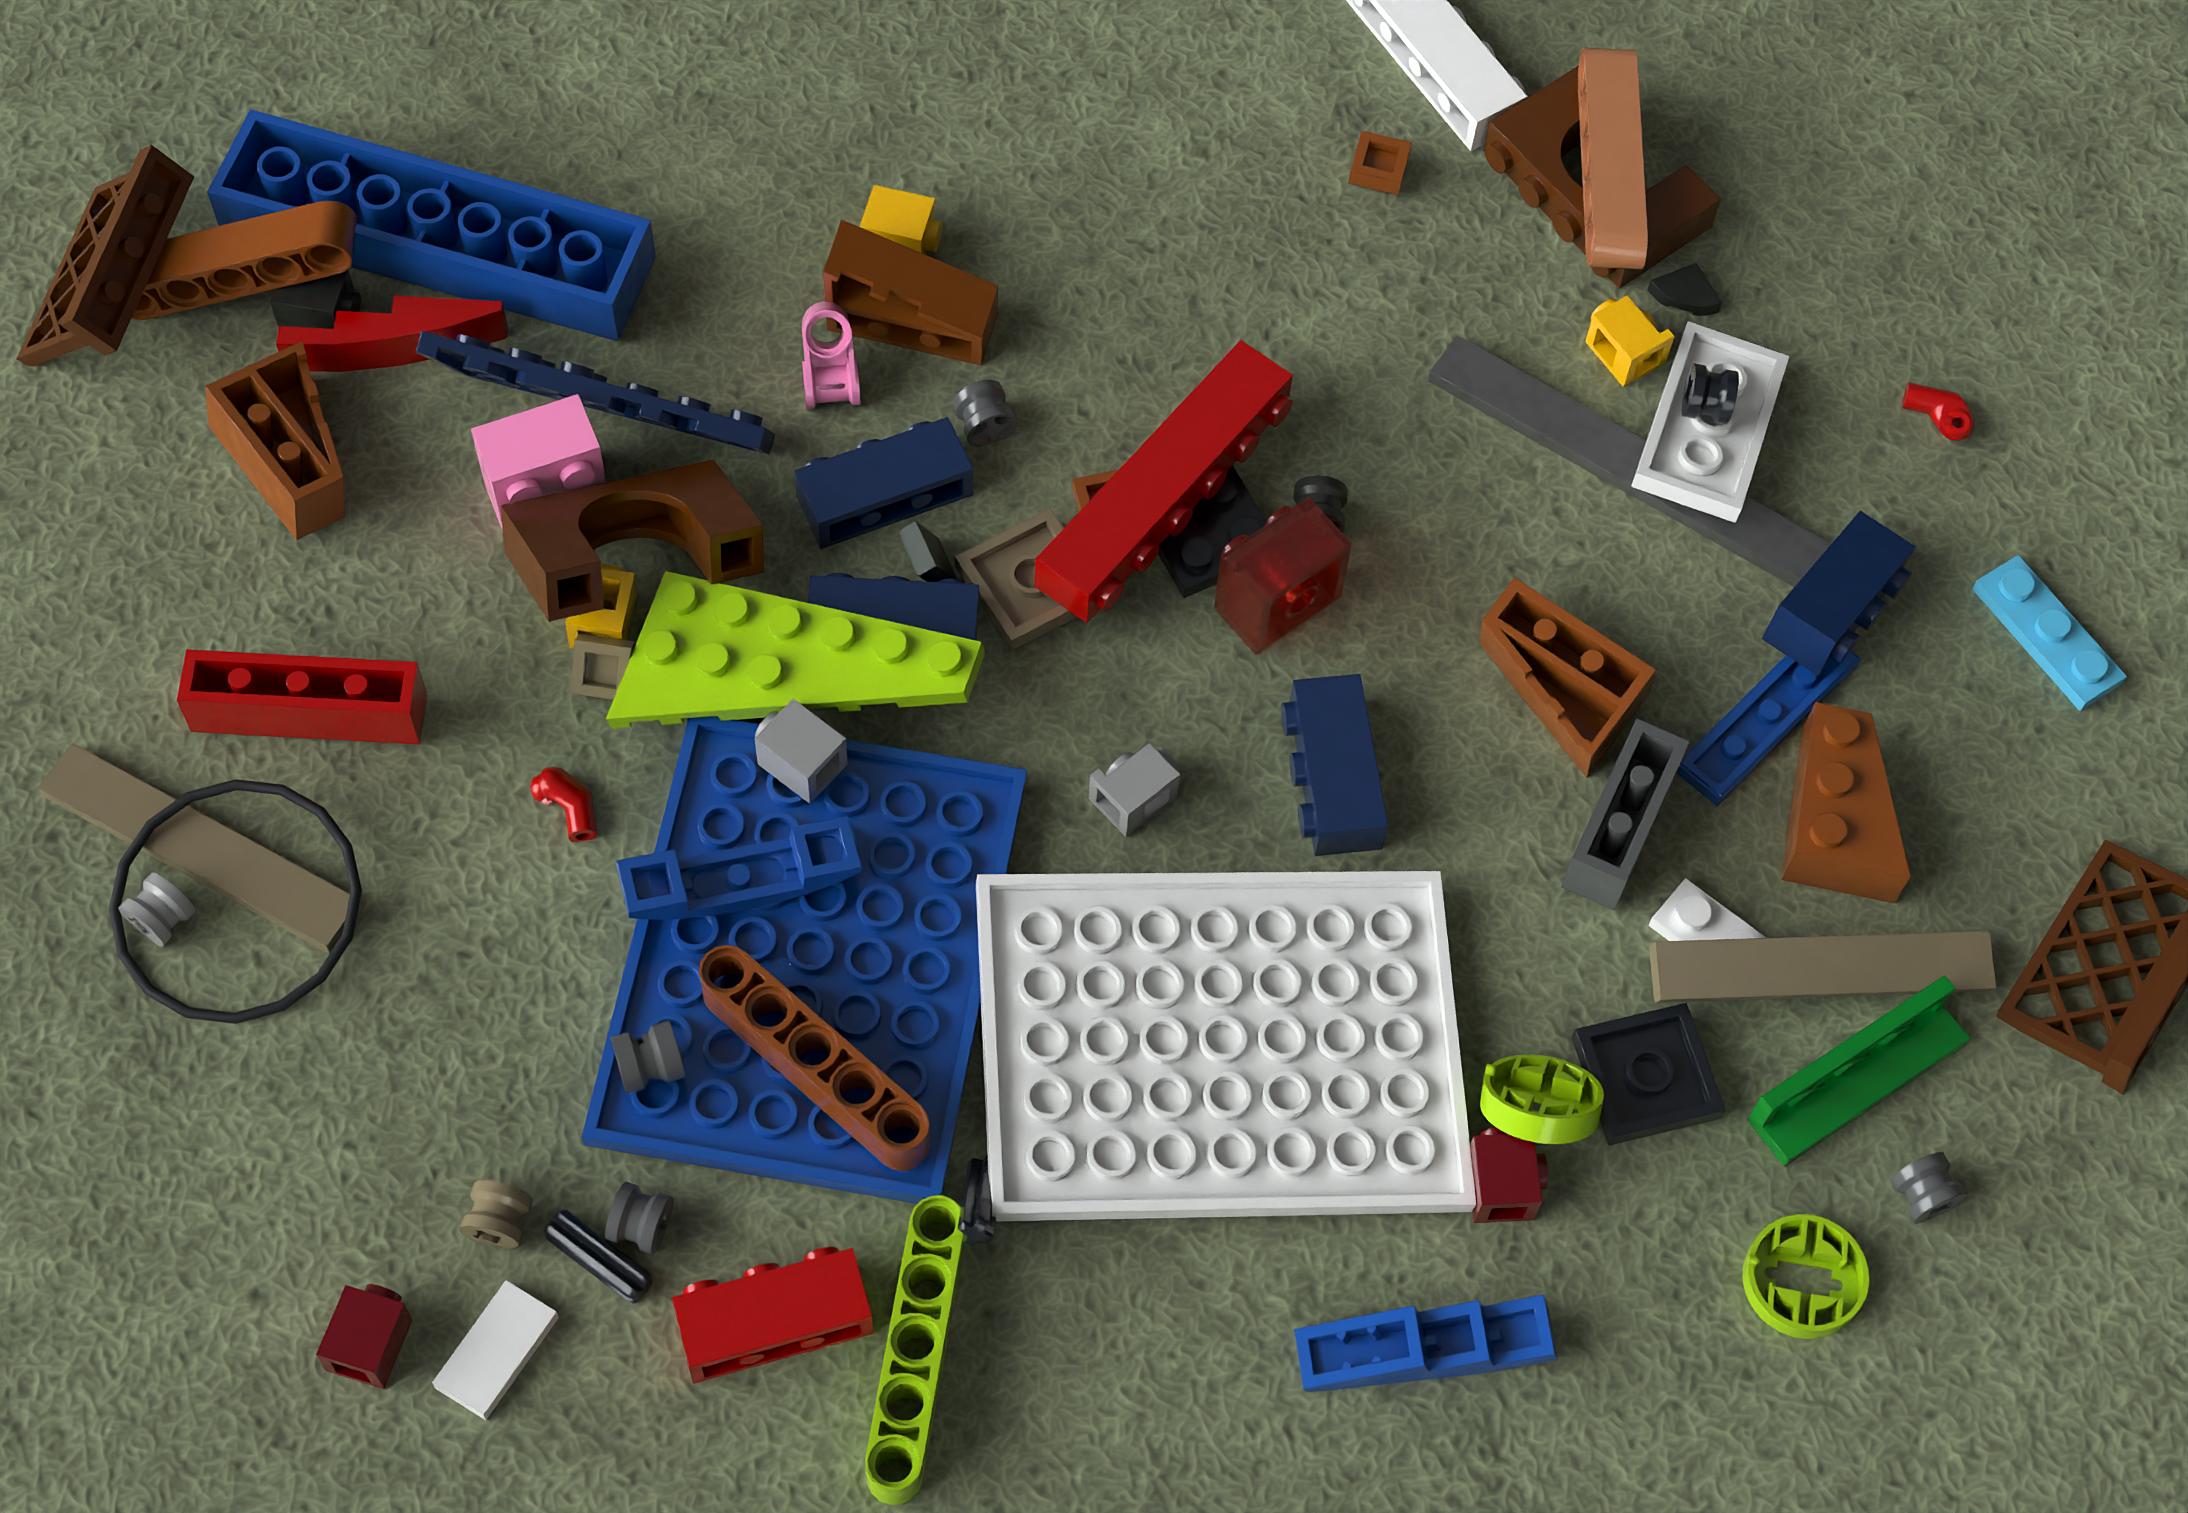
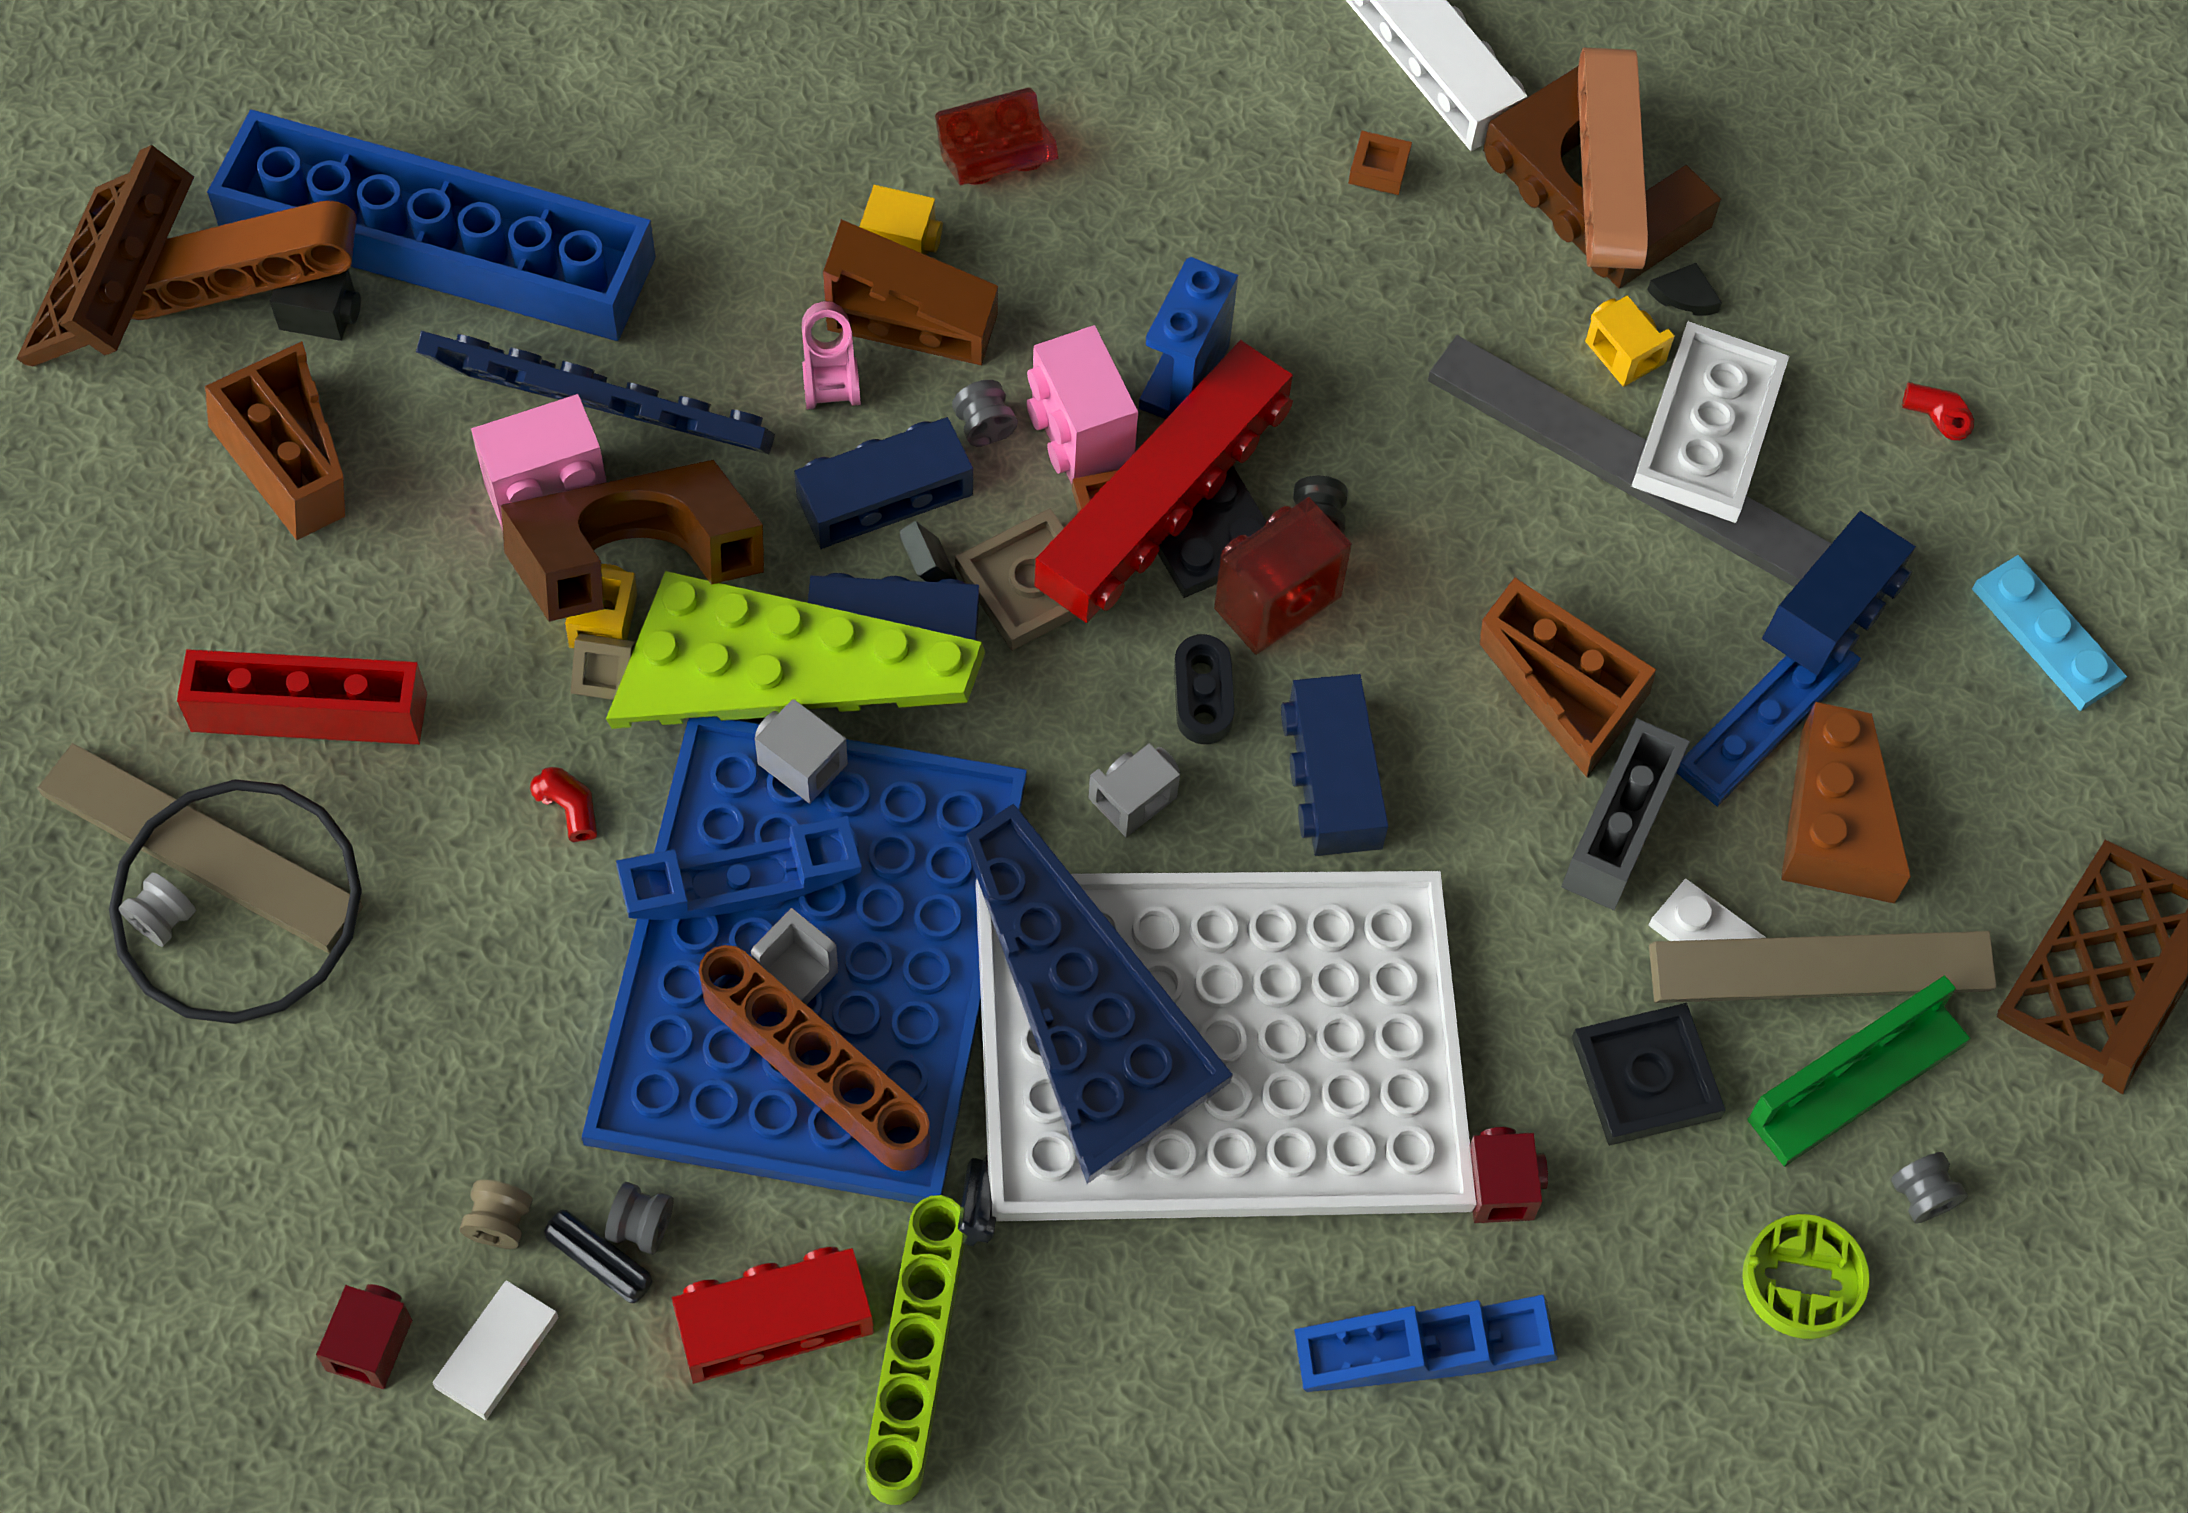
(391, 339): red slope -> none
(648, 1057): dark grey wheel -> none
(797, 955): none -> light grey panel
(994, 137): none -> clear red bracket
(1081, 405): none -> bright pink brick
(1102, 1022): none -> dark blue wing
(1191, 333): none -> blue panel
(1203, 692): none -> black plate
(1567, 1093): lime piece -> none
(1710, 393): black wheel -> none

